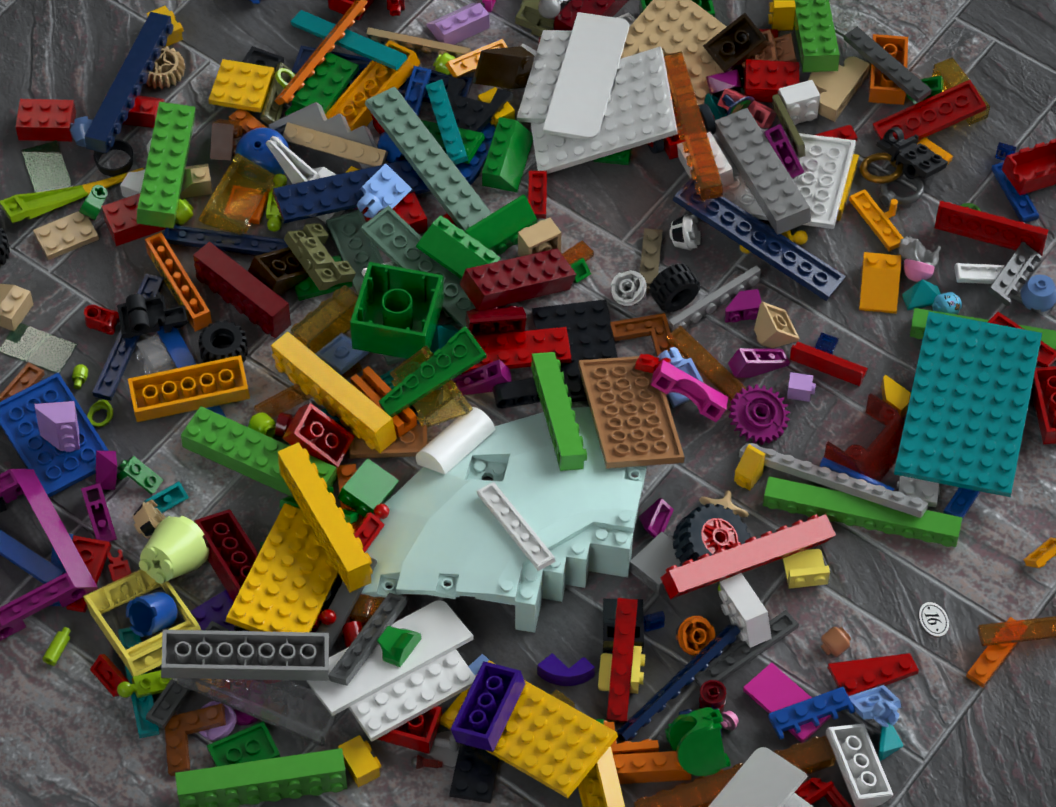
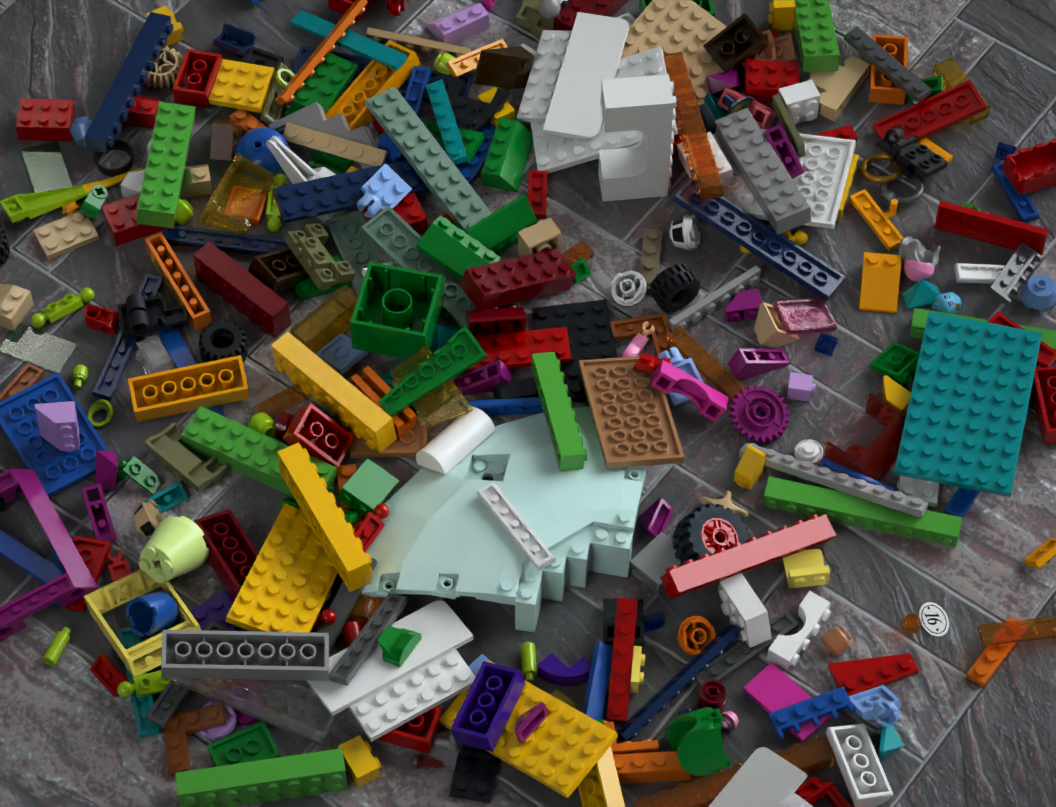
(62, 307): none -> lime plate
(70, 208): none -> light orange plate
(181, 462): none -> olive bracket
(196, 78): none -> red brick
(235, 40): none -> dark blue bracket
(332, 160): none -> green plate
(512, 406): none -> blue tile
(528, 659): none -> lime cylinder
(530, 721): none -> magenta slope
(598, 681): none -> blue tile
(638, 342): none -> bright pink arm
(642, 106): none -> white arch
(786, 649): none -> white arch
(805, 316): none -> clear pink tile
(809, 451): none -> white plate
(828, 363): red panel -> none
(897, 363): none -> green plate
(911, 623): none -> clear orange plate

